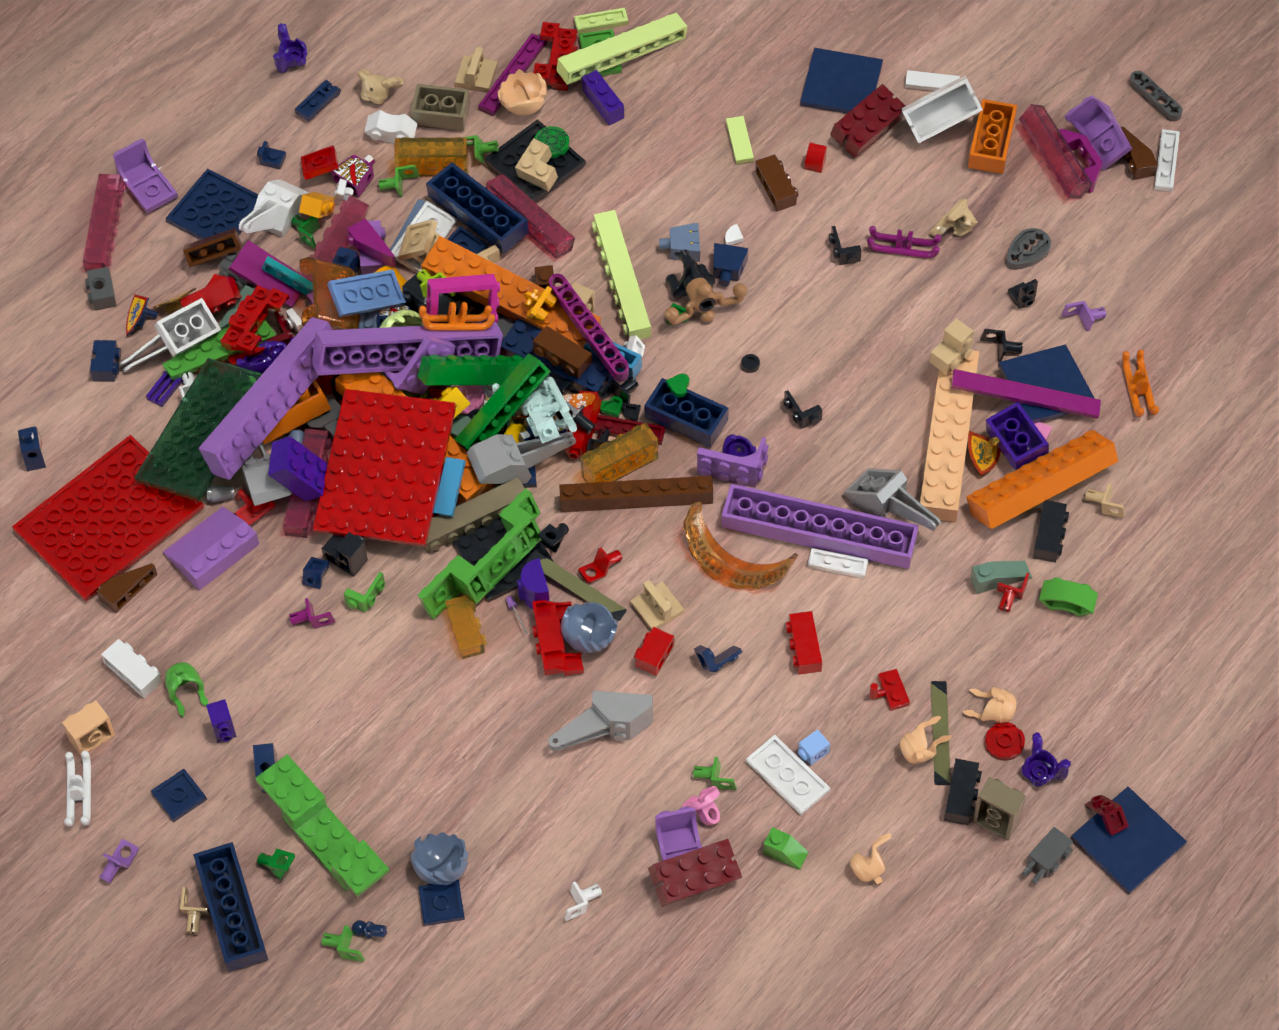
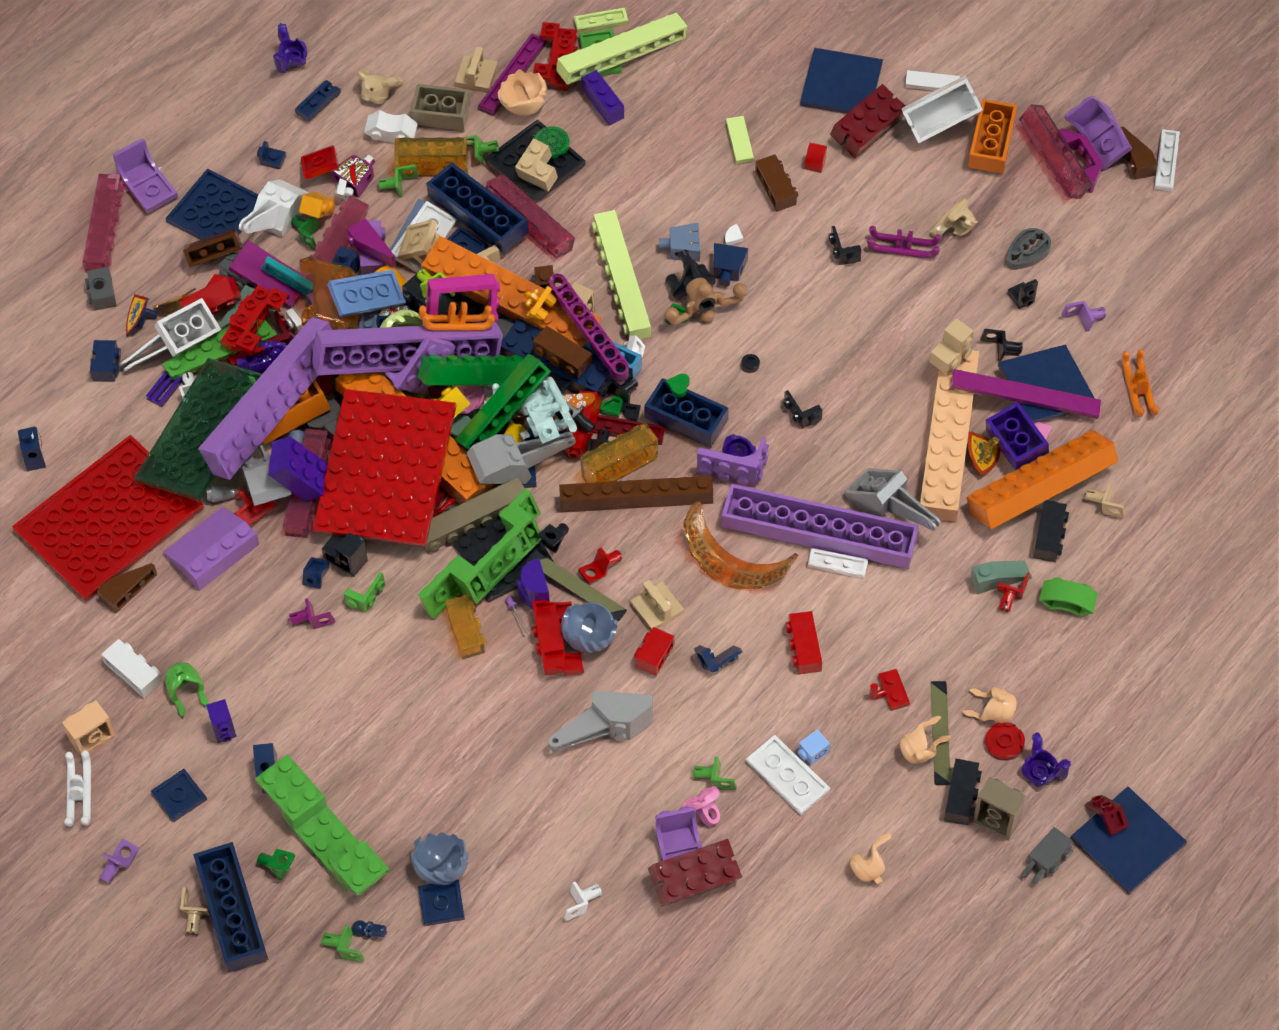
(449, 487): dark azure tile -> none
(784, 848): bright green slope -> none
(1156, 95): dark grey beam -> none

